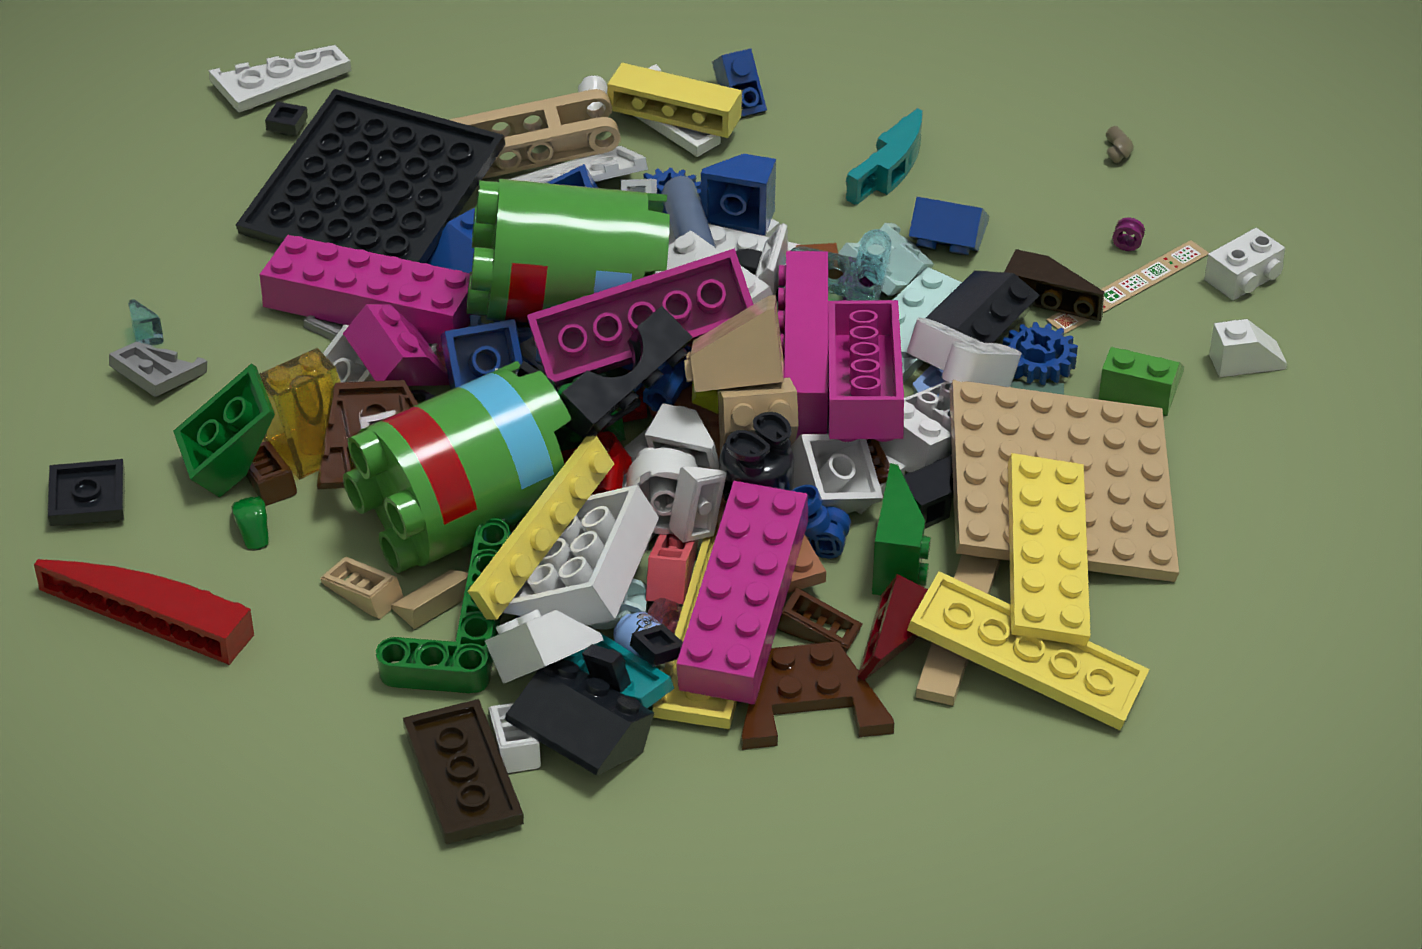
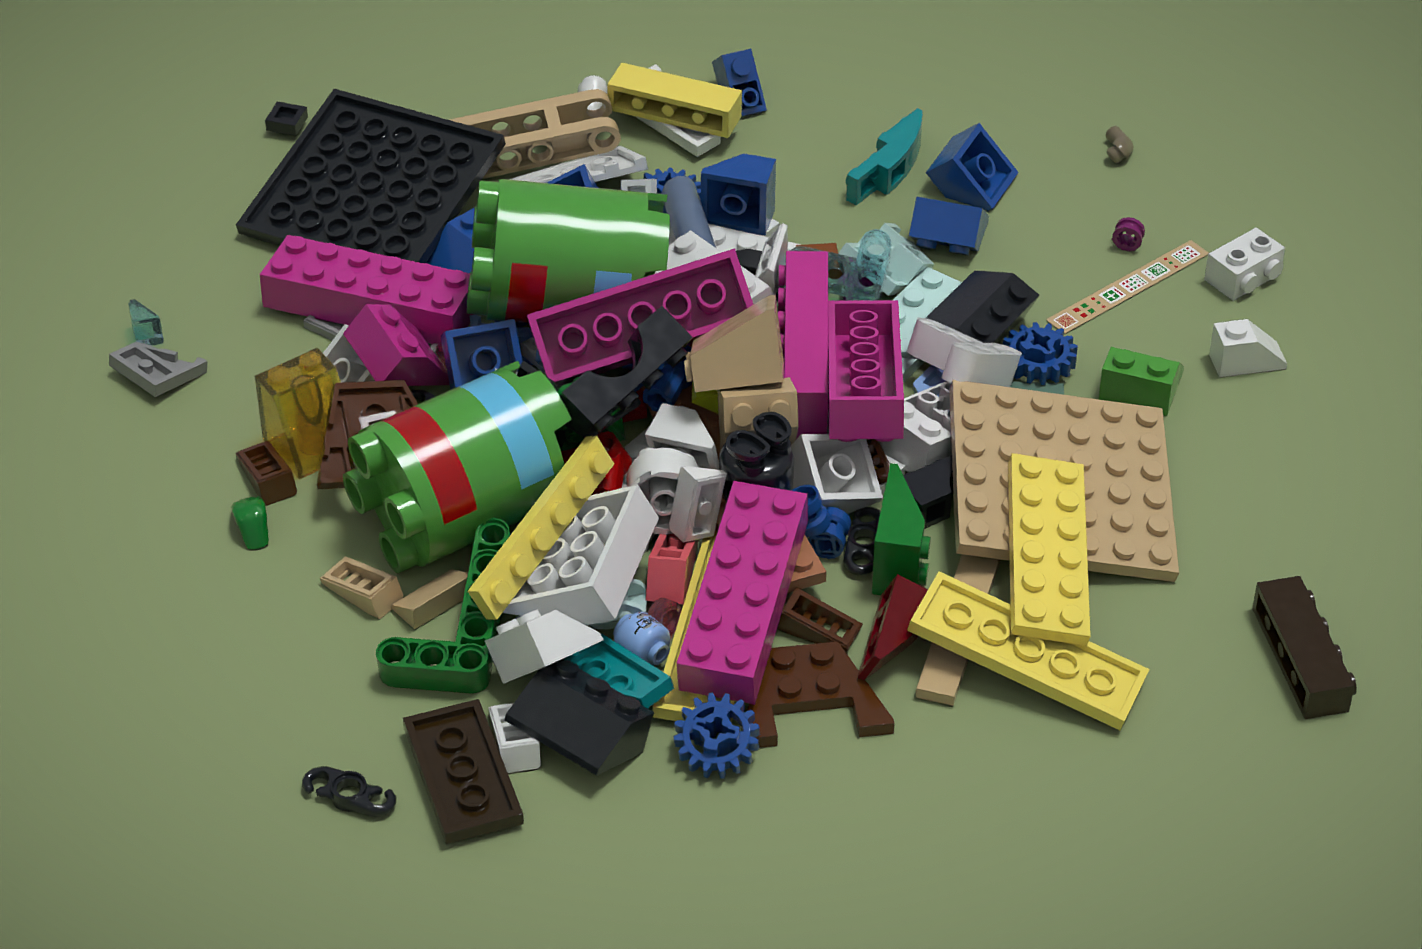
(86, 492): black plate -> none
(153, 605): red slope -> none
(226, 433): green slope -> none
(279, 77): white wing -> none
(358, 803): none -> black piece
(607, 665): black plate -> none
(656, 645): black plate -> none
(731, 744): none -> blue gear
(861, 551): none -> black piece
(972, 169): none -> blue slope
(1057, 285): dark brown slope -> none
(1303, 647): none -> dark brown brick

